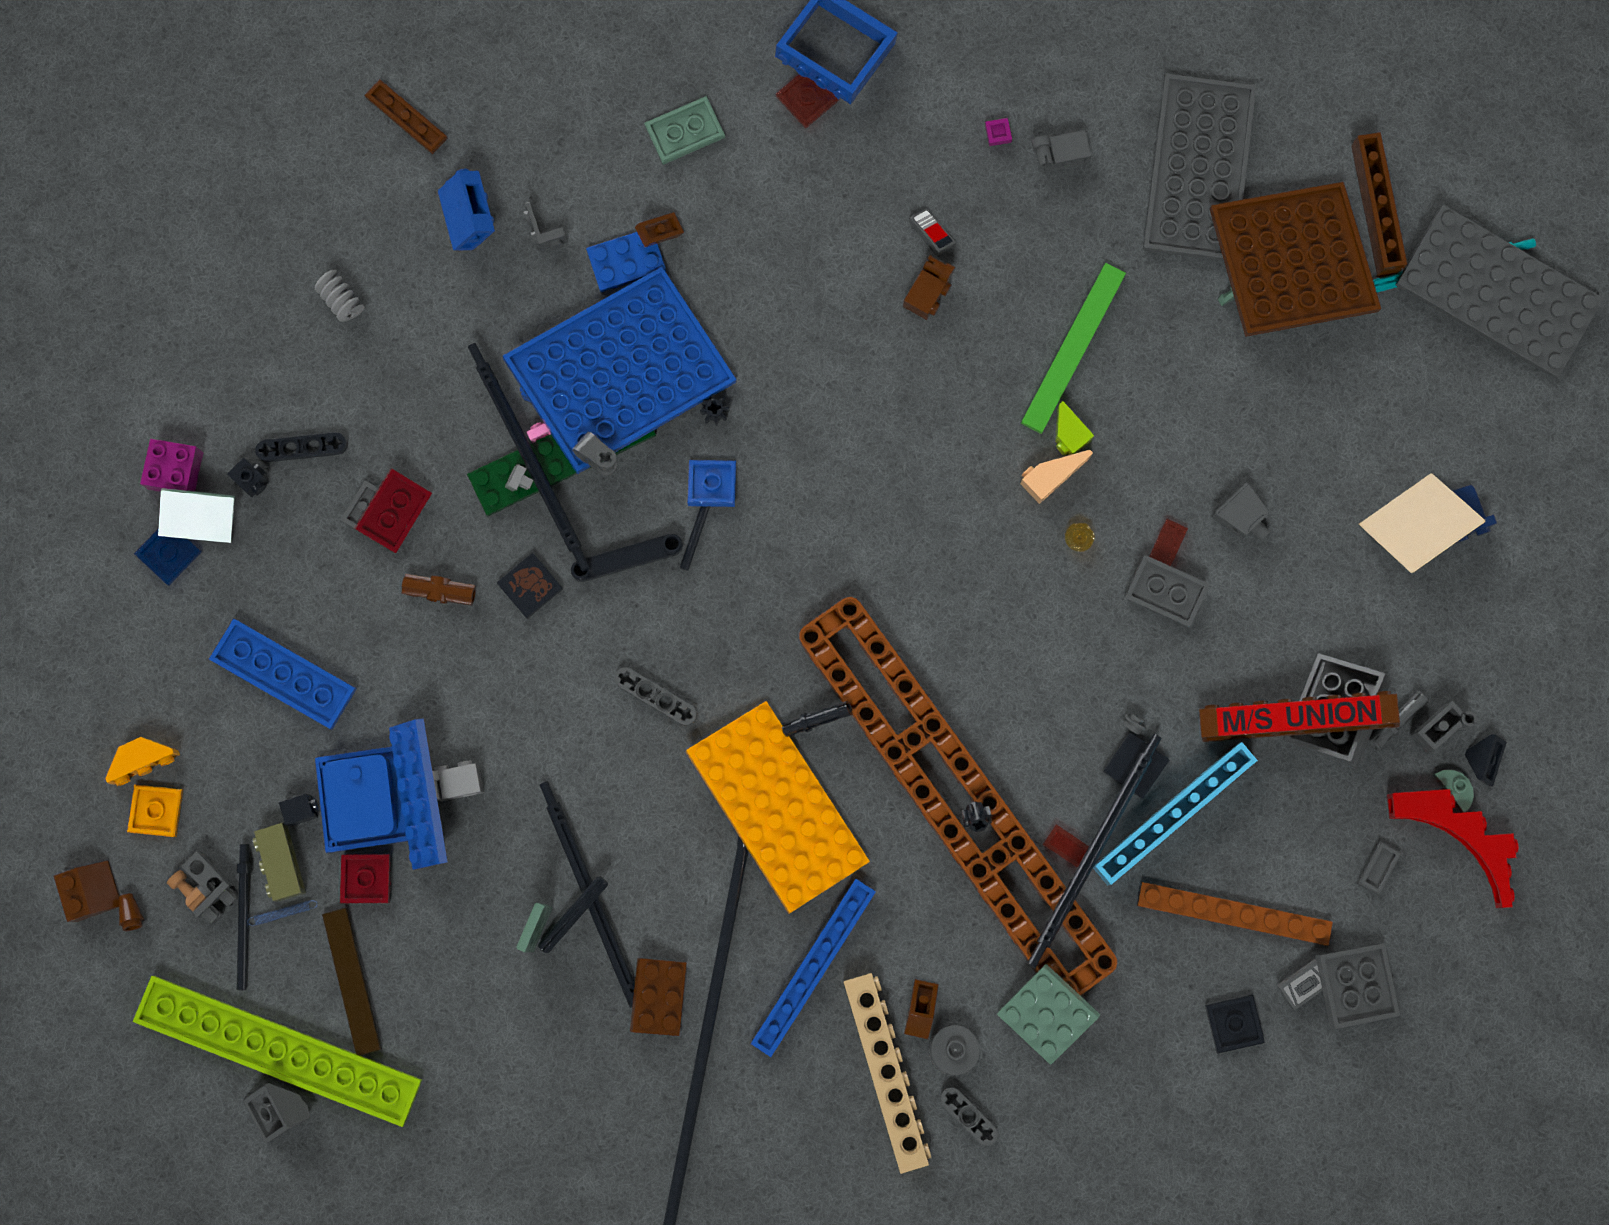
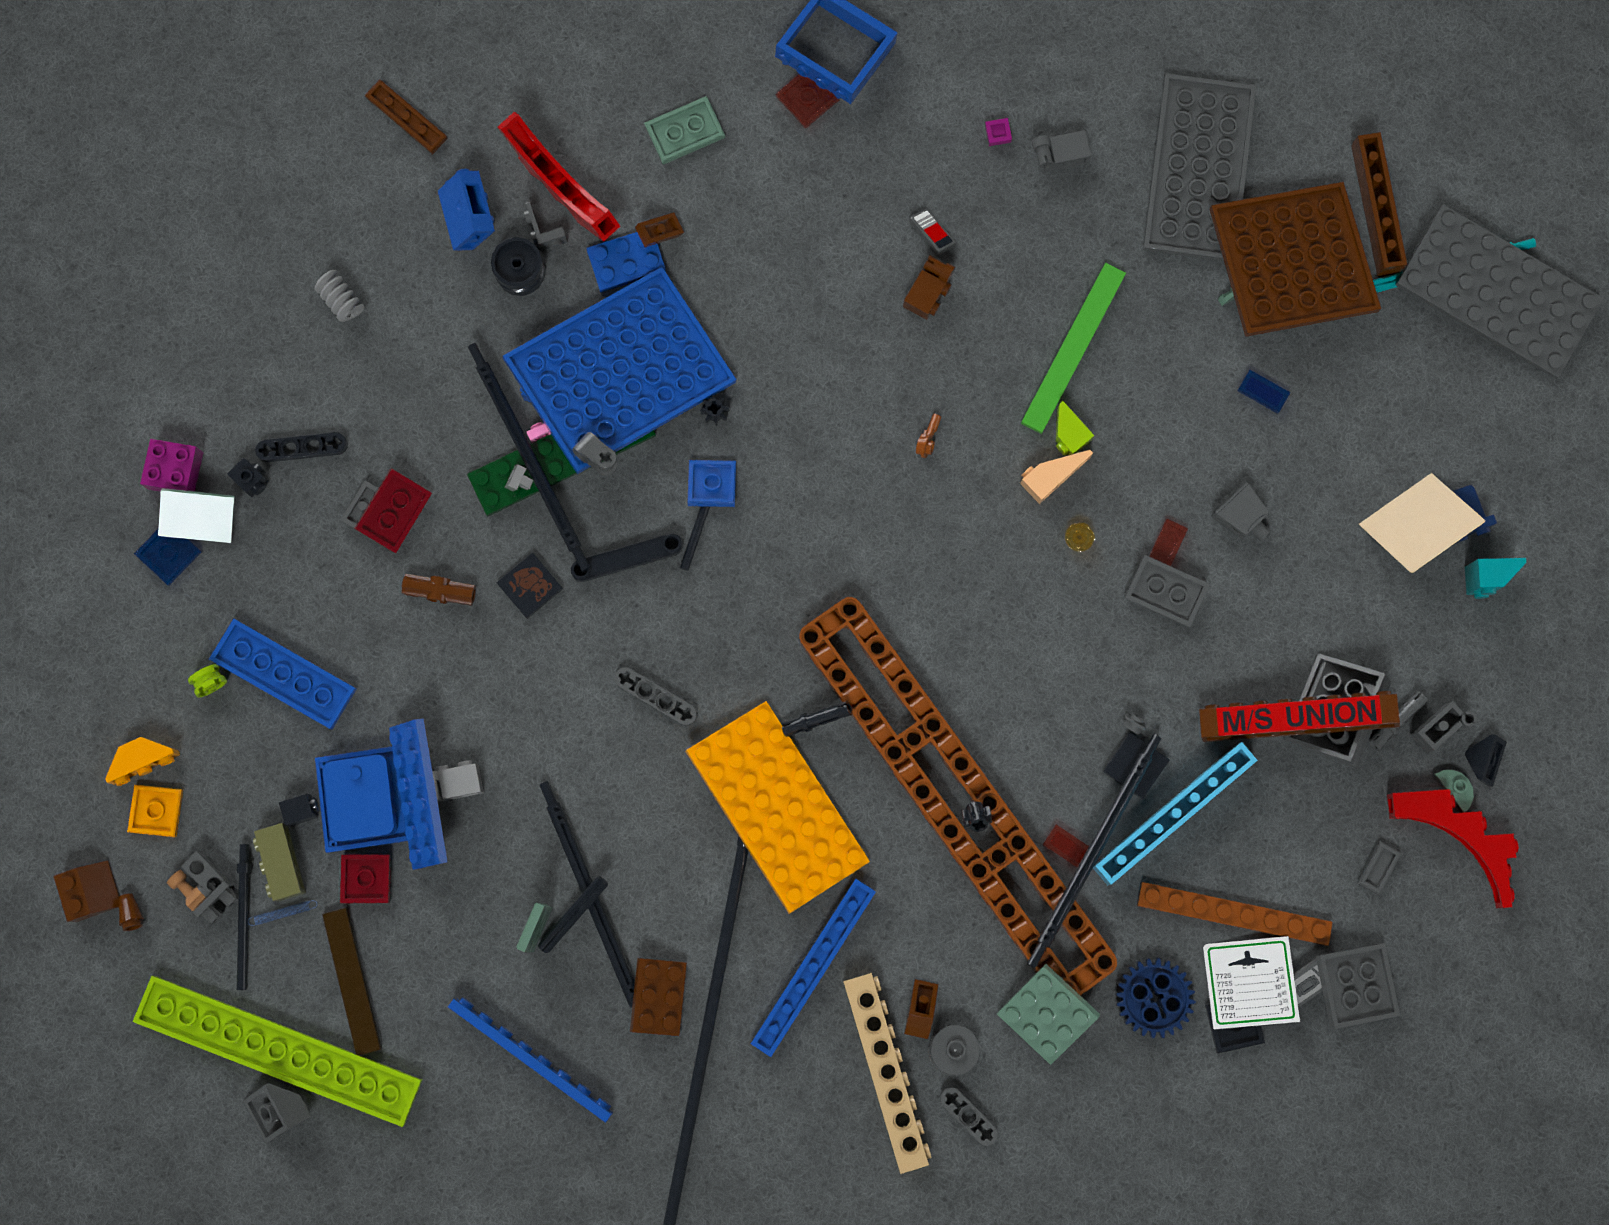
(207, 680): none -> lime wheel
(520, 253): none -> black wheel
(539, 1064): none -> blue plate
(557, 180): none -> red arch
(925, 444): none -> dark orange plate
(1175, 988): none -> dark blue gear
(1251, 983): none -> white sticker
(1263, 391): none -> clear blue tile
(1489, 575): none -> teal slope

